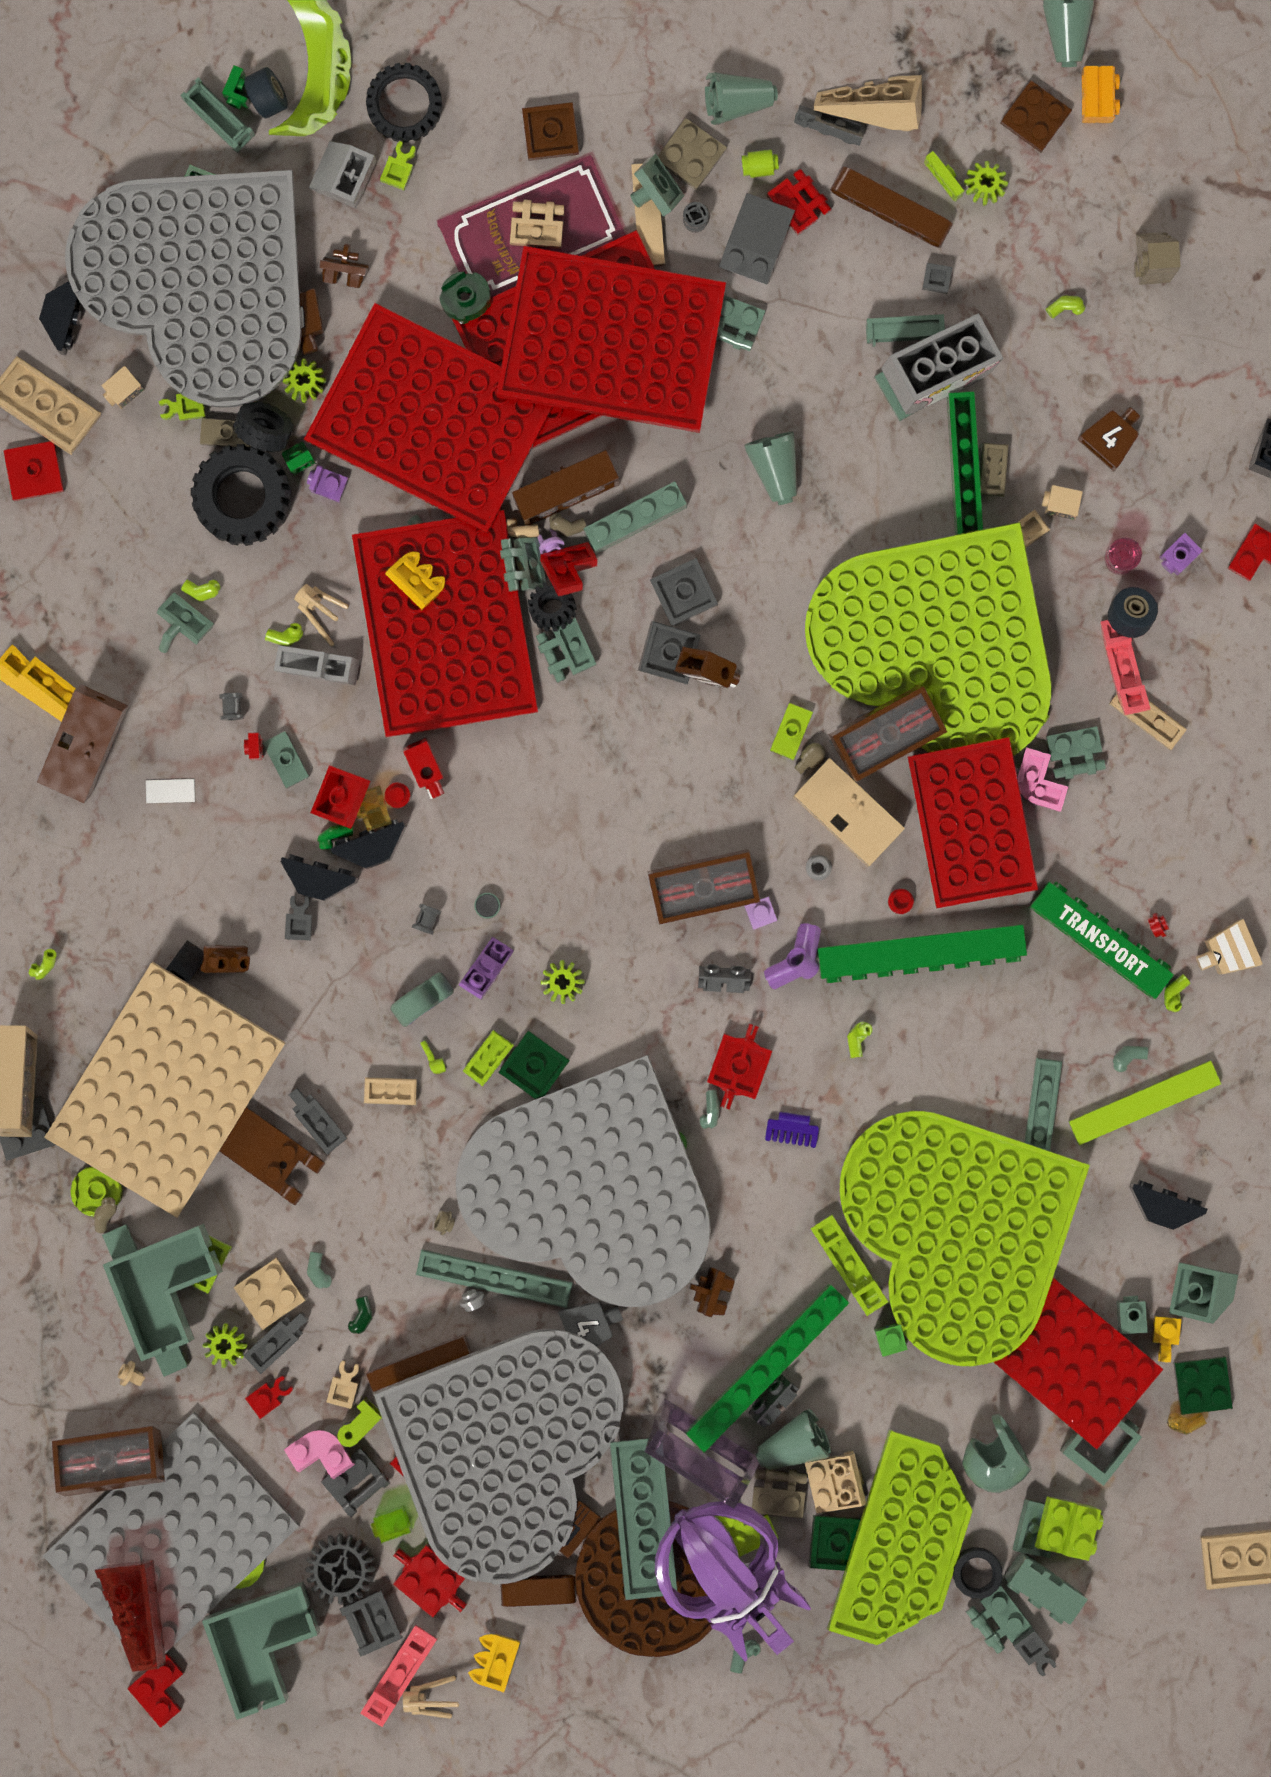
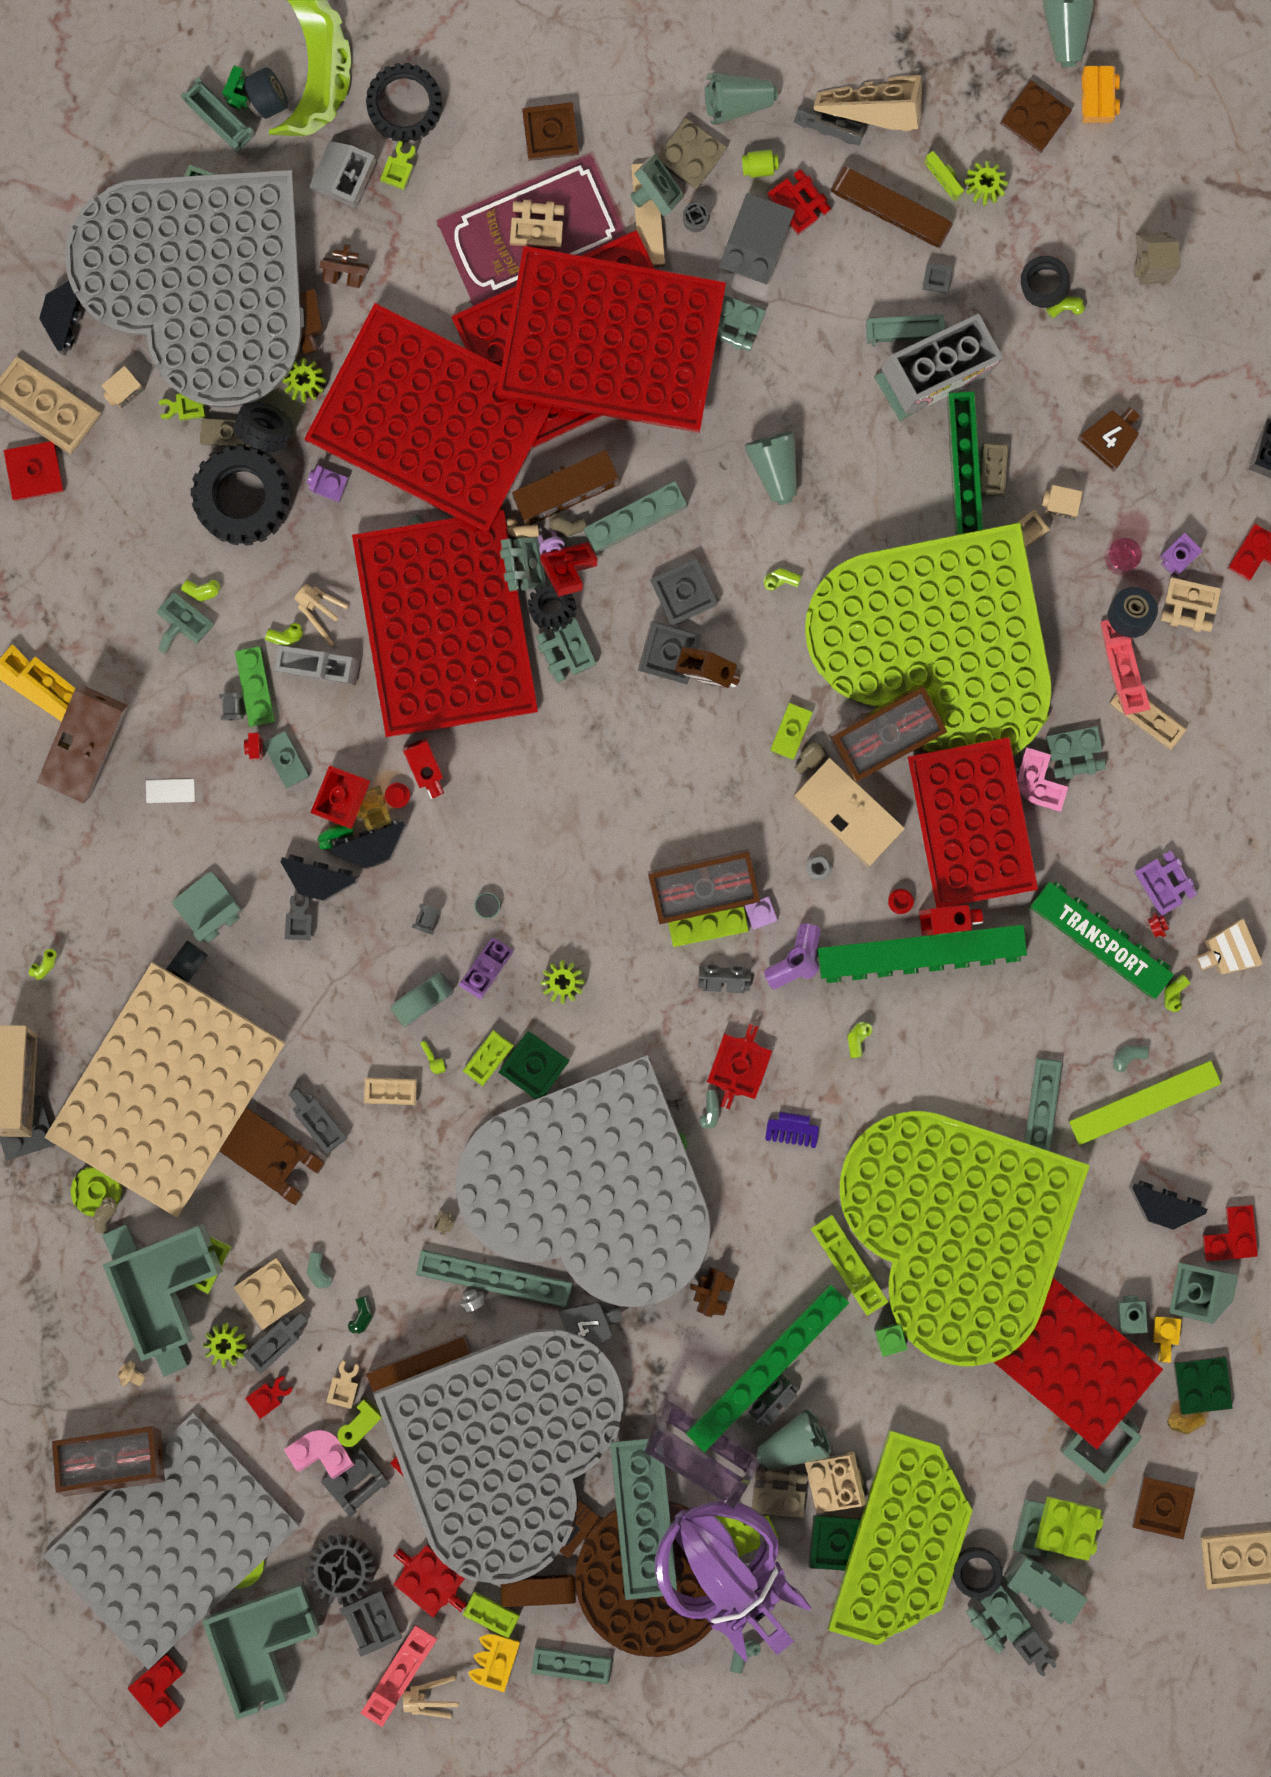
(135, 1611): clear red wedge -> none
(207, 907): none -> sand green bracket
(225, 959): reddish brown hips -> none
(255, 686): none -> bright green plate
(298, 458): green bracket -> none
(391, 1524): clear neon green brick -> none
(415, 580): yellow plate -> none
(468, 309): dark green plate -> none
(491, 1614): none -> lime plate
(571, 1665): none -> sand green tile
(708, 926): none -> lime plate
(779, 577): none -> lime arm
(941, 920): none -> red torso
(998, 1464): sand green piece -> none
(1044, 263): none -> black tyre
(1159, 887): none -> medium lavender plate
(1163, 1507): none -> reddish brown plate
(1193, 597): none -> tan plate
(1240, 1239): none -> red plate

